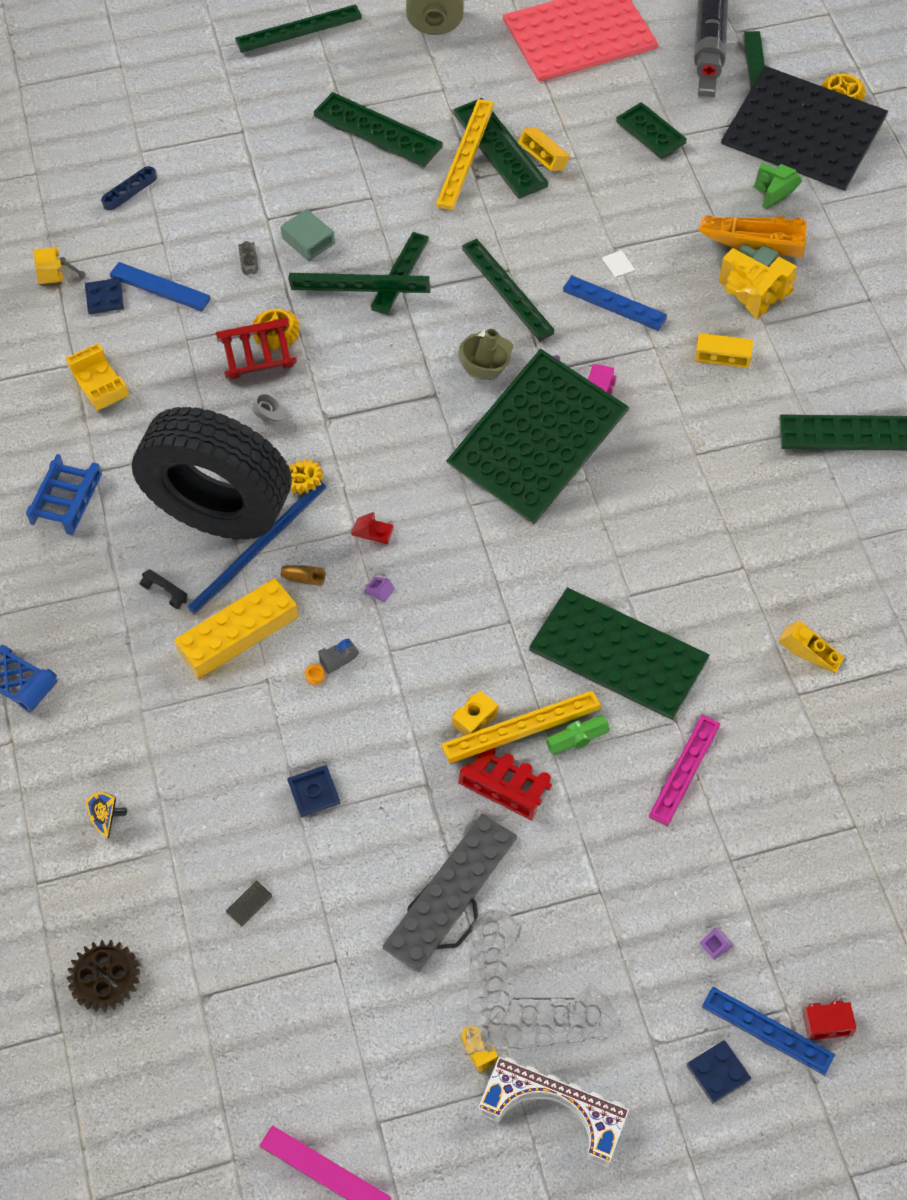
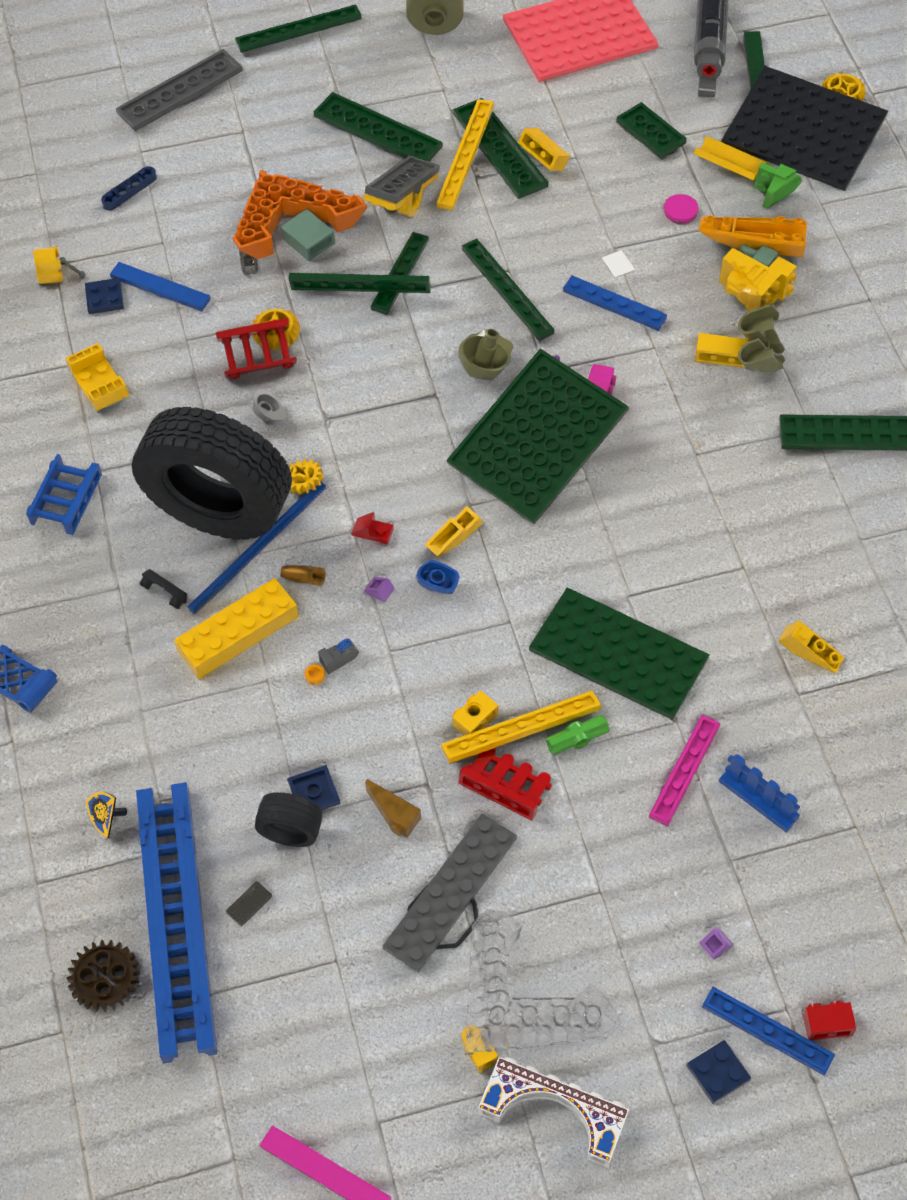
(179, 89): none -> dark grey plate
(193, 923): none -> blue ladder
(282, 196): none -> orange wedge
(288, 819): none -> black tyre
(397, 812): none -> pearl gold slope
(402, 186): none -> dark grey piece
(437, 577): none -> blue piece
(454, 532): none -> yellow slope
(681, 208): none -> dark pink tile
(730, 158): none -> yellow slope
(760, 794): none -> blue fence
(765, 349): none -> olive piece

